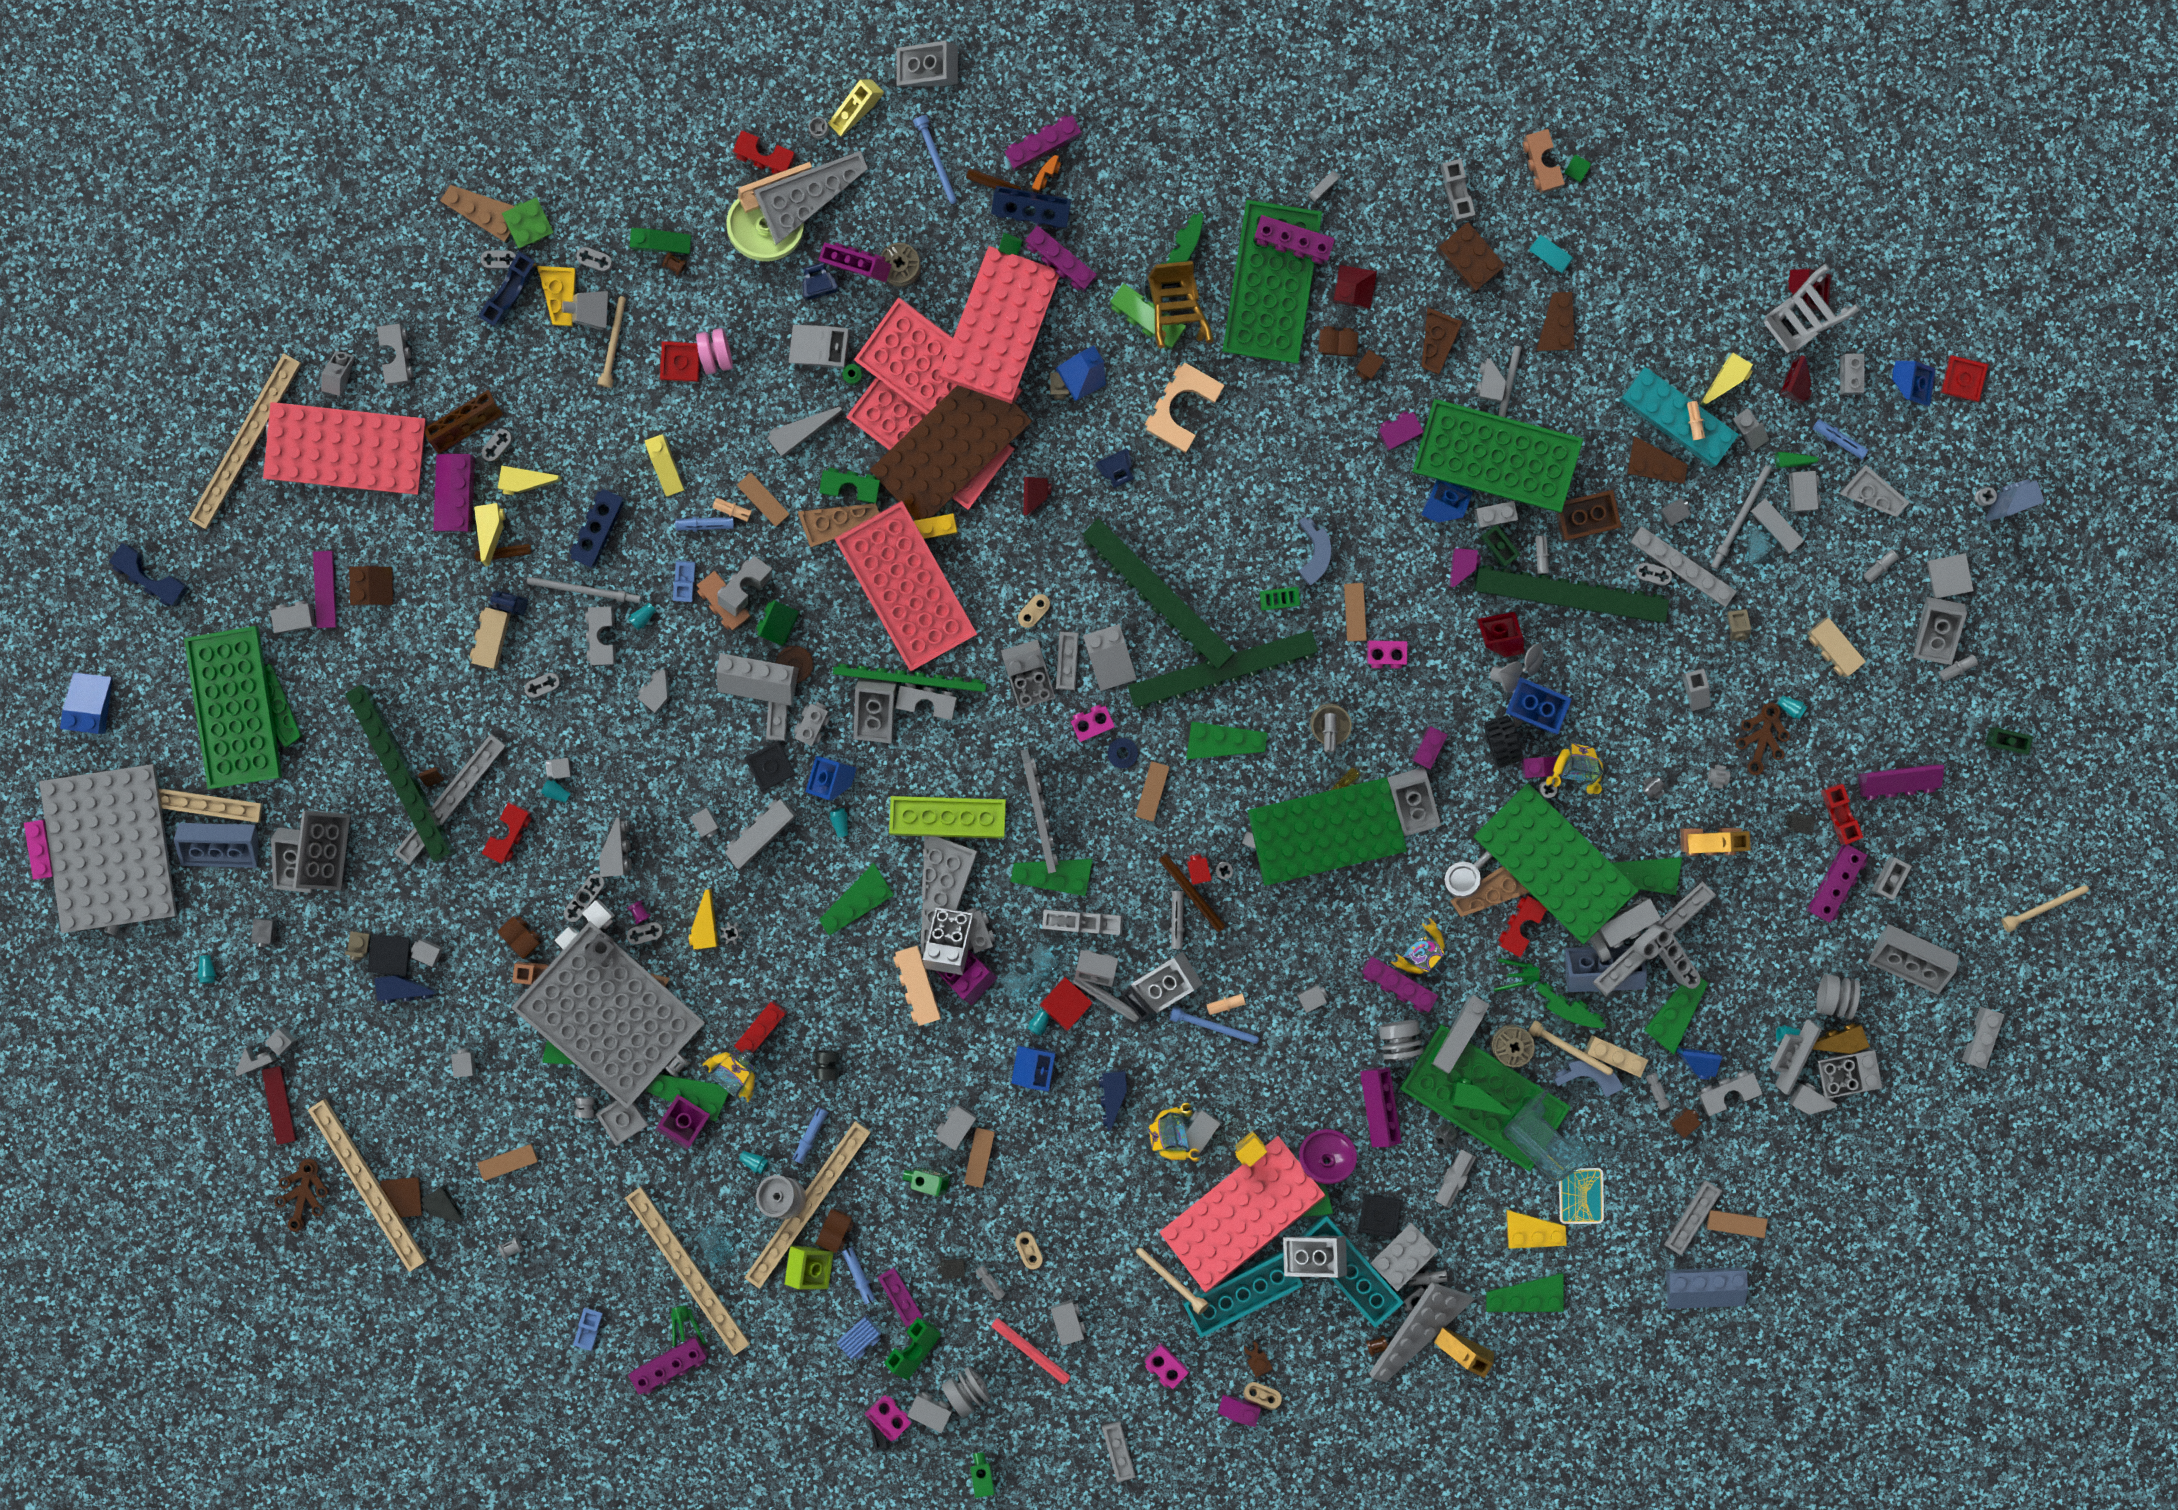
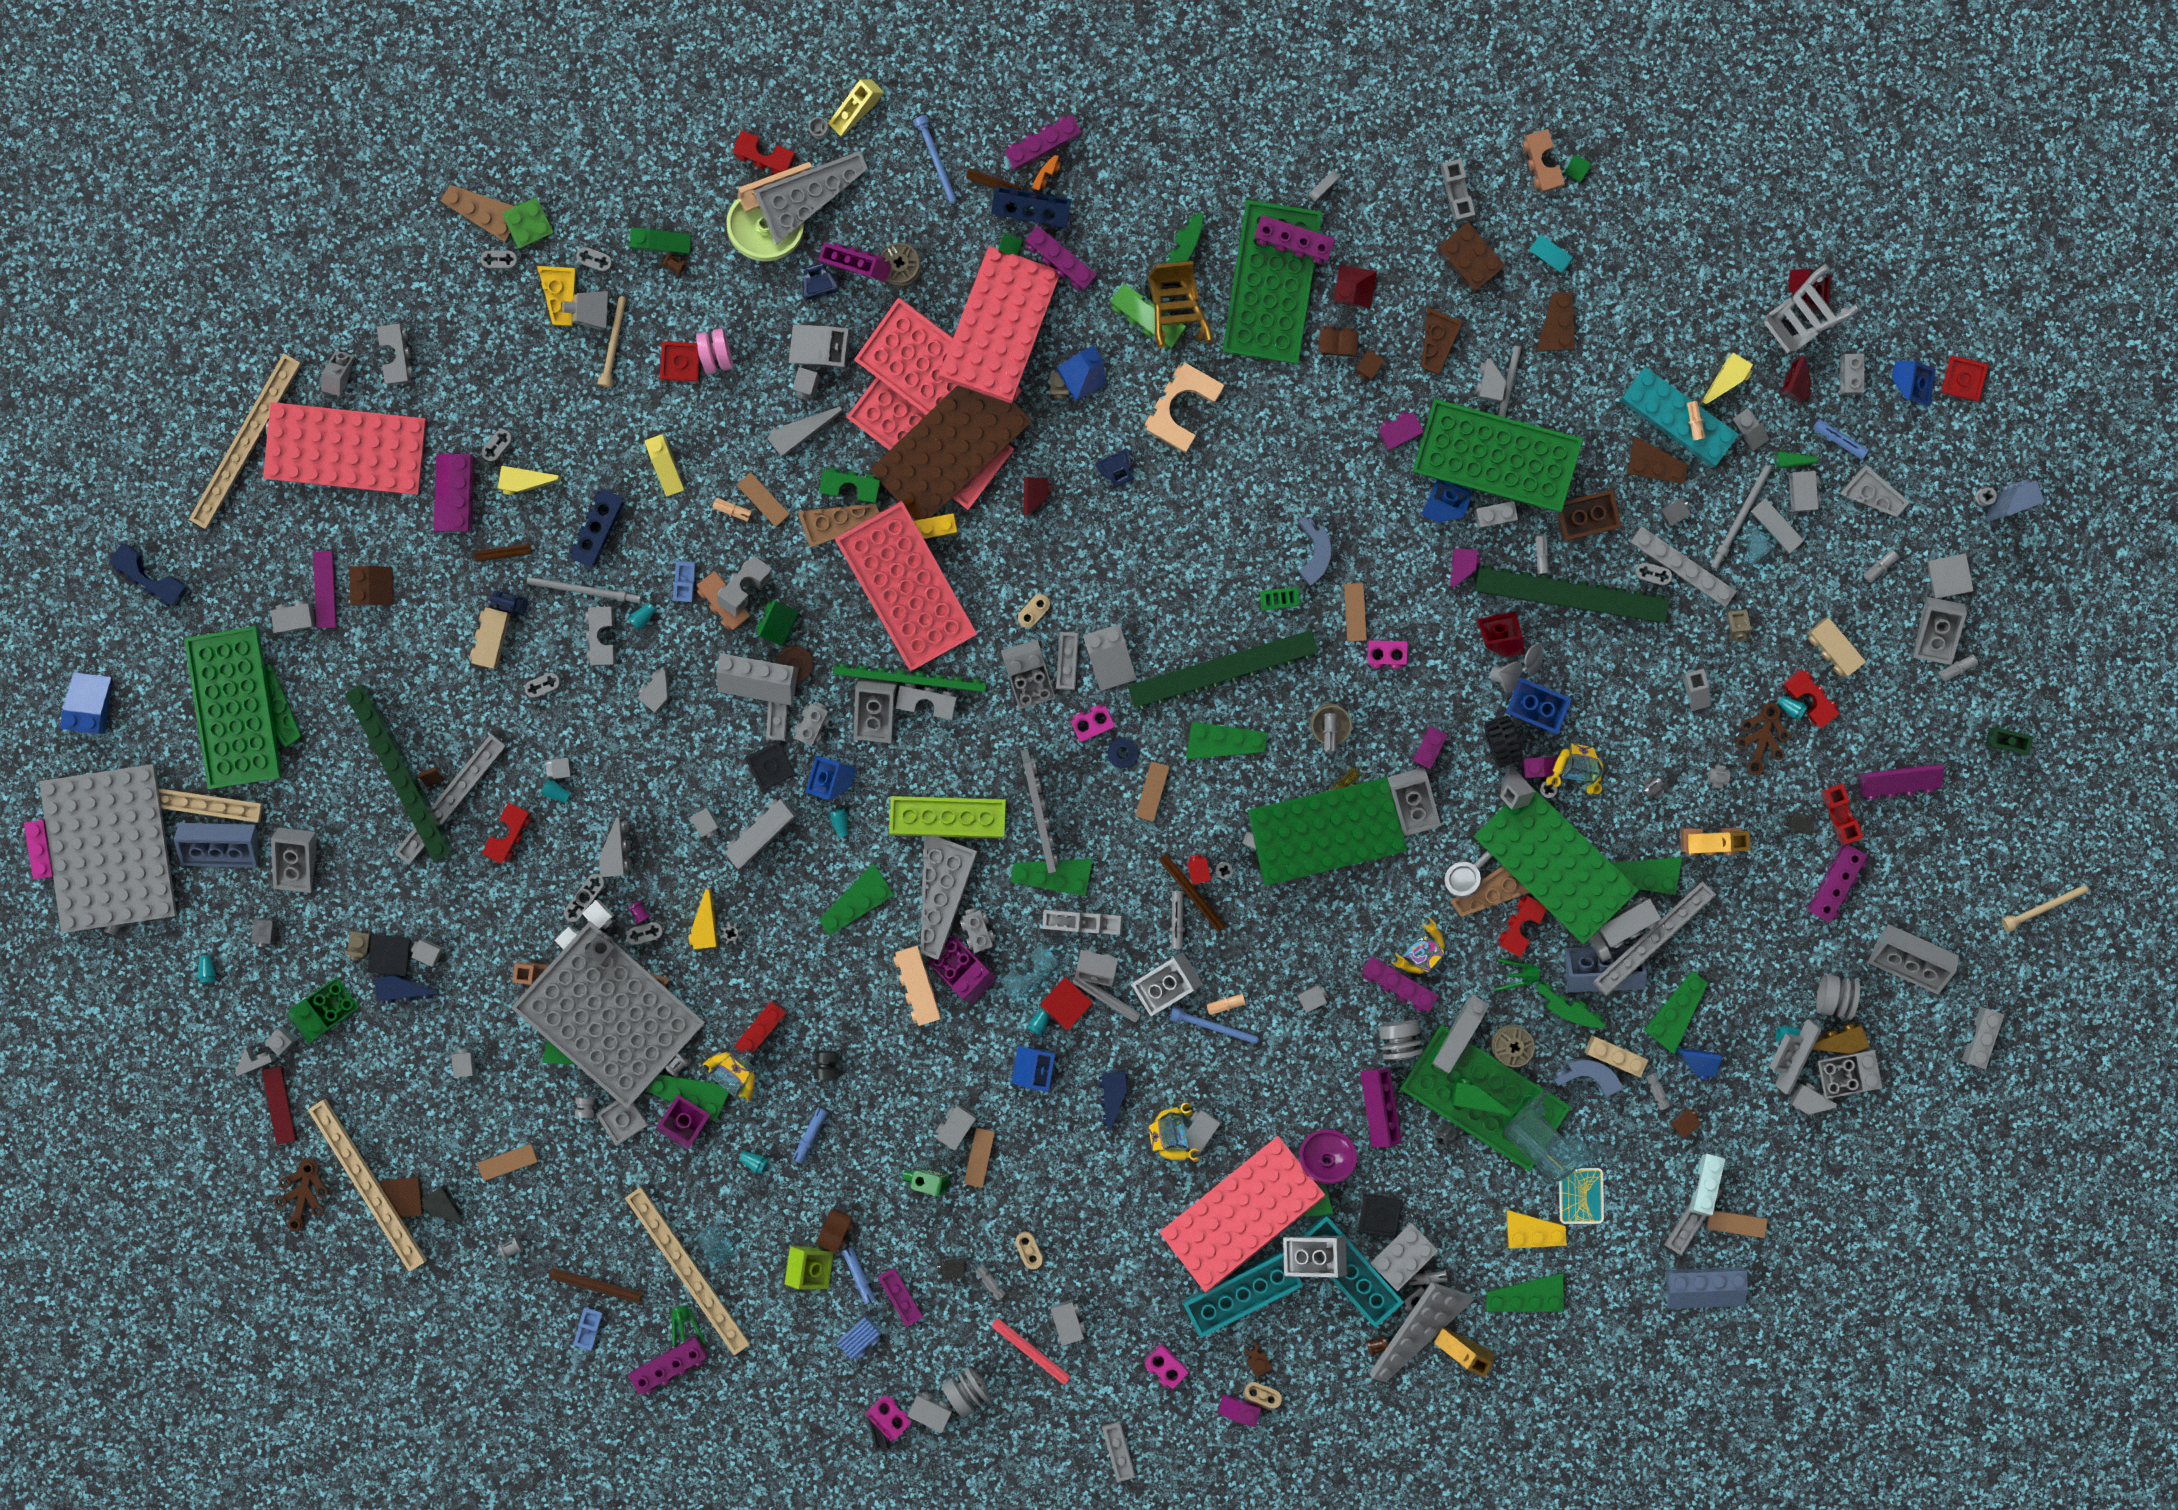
(321, 850): light grey slope -> none
(322, 1010): none -> green slope
(464, 423): reddish brown fence -> none
(489, 528): light yellow slope -> none
(501, 303): dark blue arch -> none
(519, 936): reddish brown brick -> none
(595, 1285): none -> reddish brown axle
(704, 523): medium blue pin -> none
(780, 1197): light grey wheel -> none
(806, 384): none -> light grey brick
(814, 1195): tan plate -> none
(852, 380): green brick -> none
(906, 1361): green arch -> none
(927, 65): light grey slope -> none
(948, 941): light grey slope -> none
(982, 1485): green torso -> none
(1139, 1005): black piece -> none
(1158, 594): dark green brick -> none
(1199, 1304): tan piece -> none
(1250, 1149): yellow arch -> none
(1455, 1178): light grey piece -> none
(1499, 546): dark green brick -> none
(1515, 790): none -> light grey slope
(1538, 1030): tan piece -> none
(1660, 945): light grey beam -> none
(1706, 1193): none -> light aqua arch
(1713, 1097): light grey arch -> none
(1823, 709): none -> red arch
(1891, 878): light grey brick -> none

